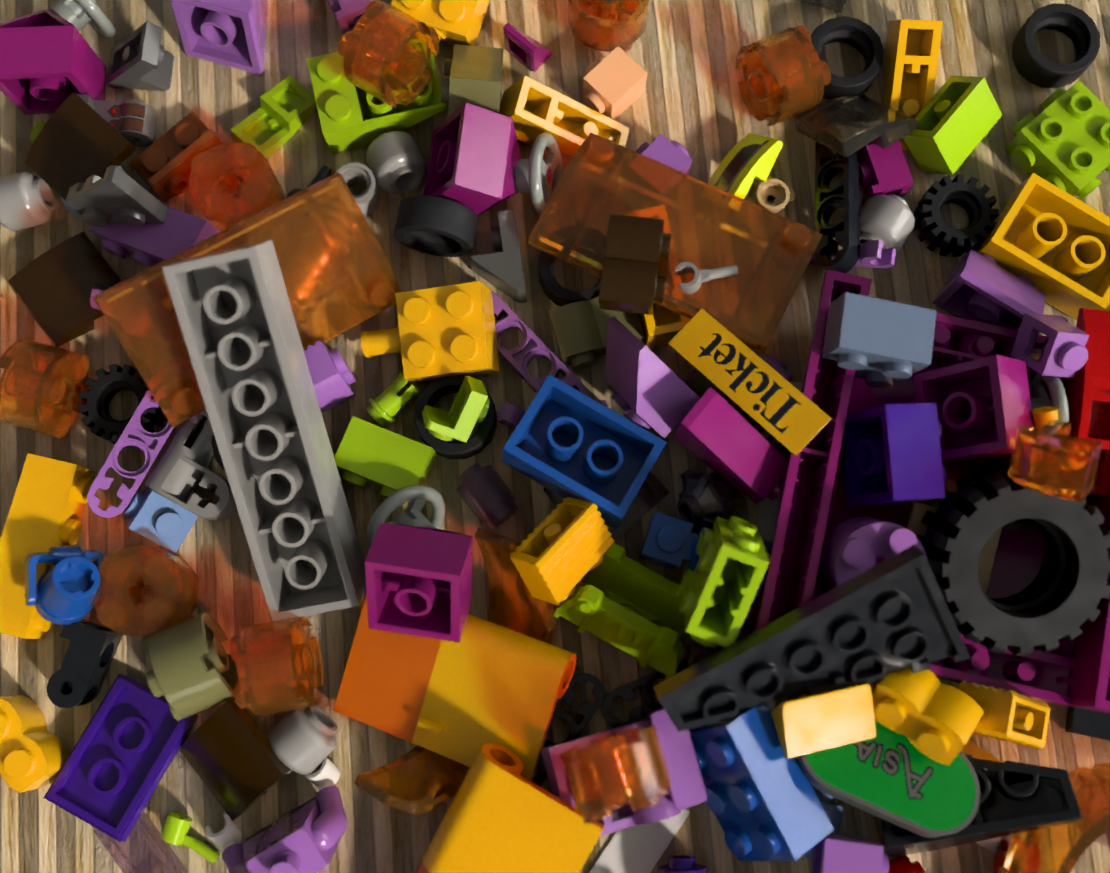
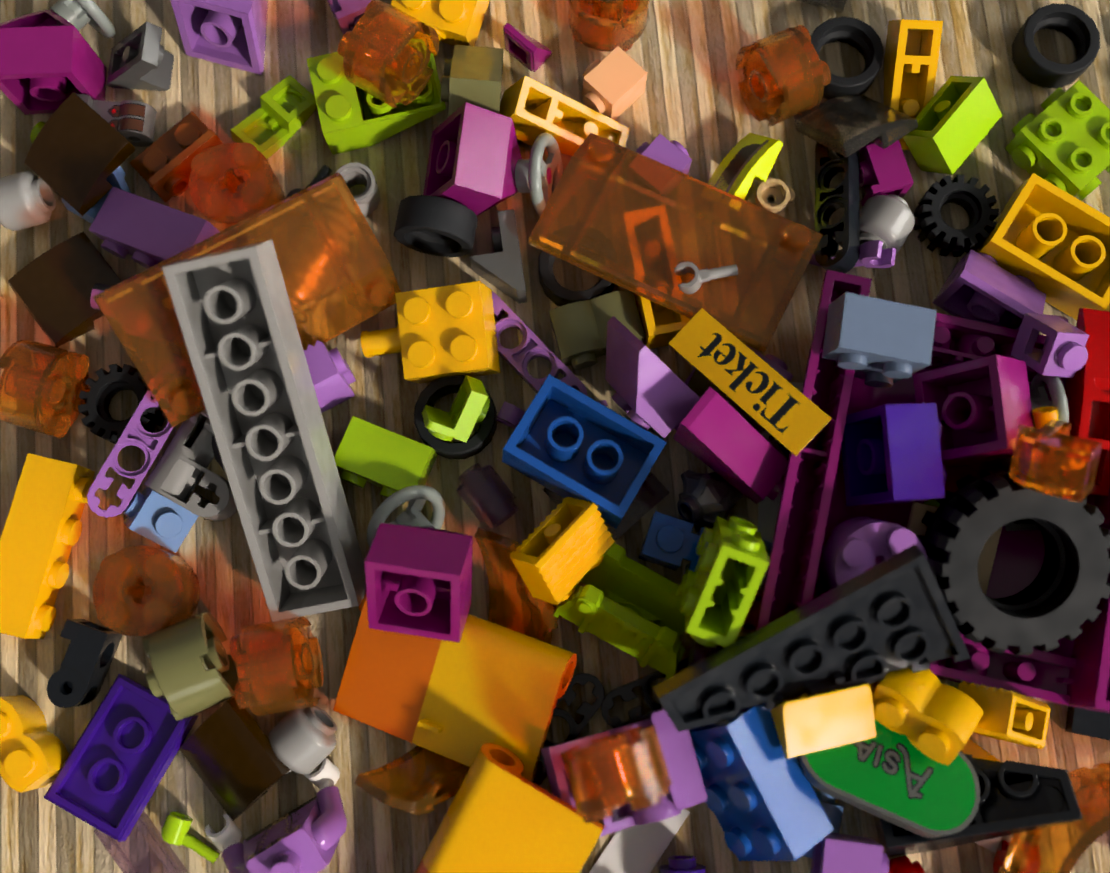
(67, 589): blue piece -> none
(115, 200): dark grey wing -> none
(390, 401): lime pin -> none
(396, 162): light grey head -> none
(632, 264): dark brown brick -> none

